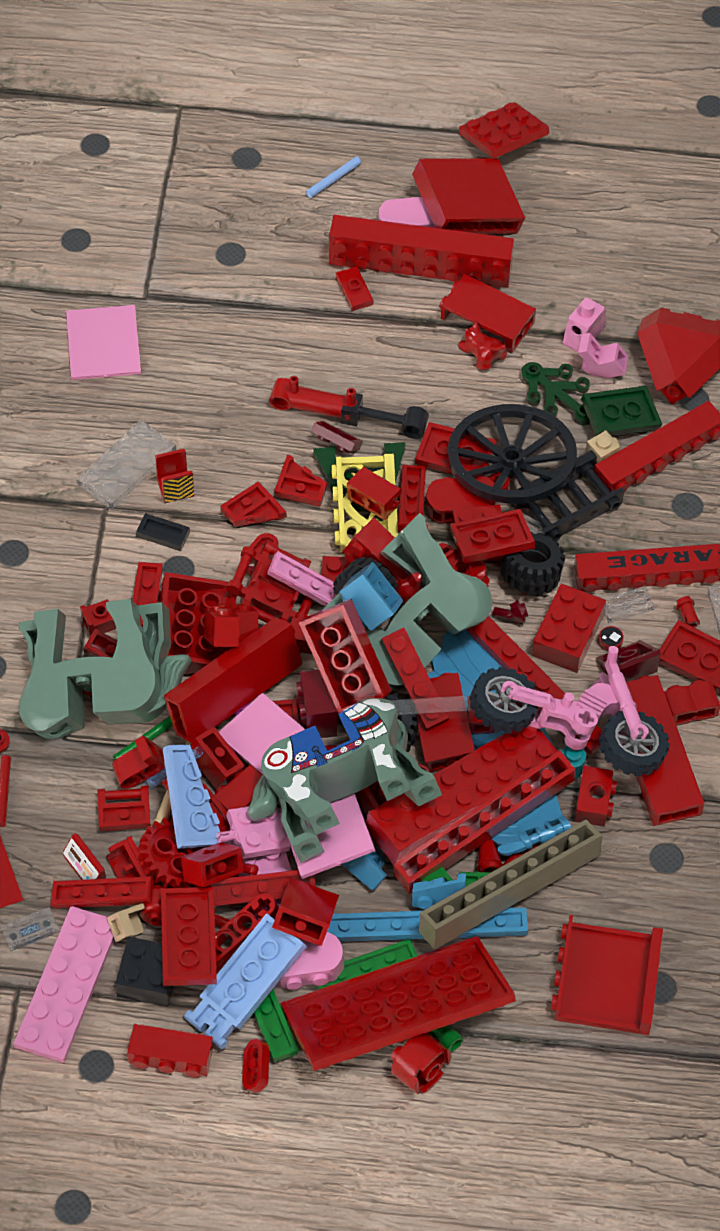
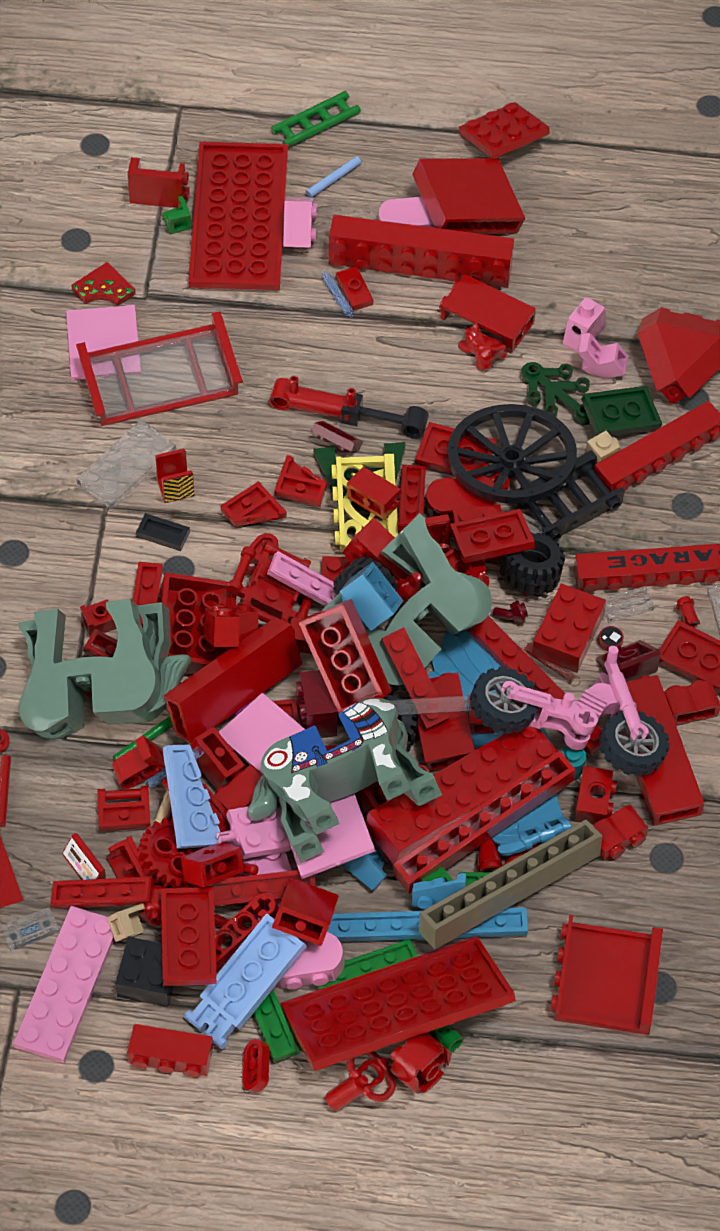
(104, 284): none -> red tile
(157, 186): none -> red panel
(161, 373): none -> clear piece
(178, 218): none -> green panel
(238, 216): none -> red plate
(298, 221): none -> bright pink brick
(320, 109): none -> green bar
(338, 290): none -> light blue piece
(358, 1084): none -> red piece
(439, 528): none -> red plate
(547, 664): none -> red piece
(620, 832): none -> red brick

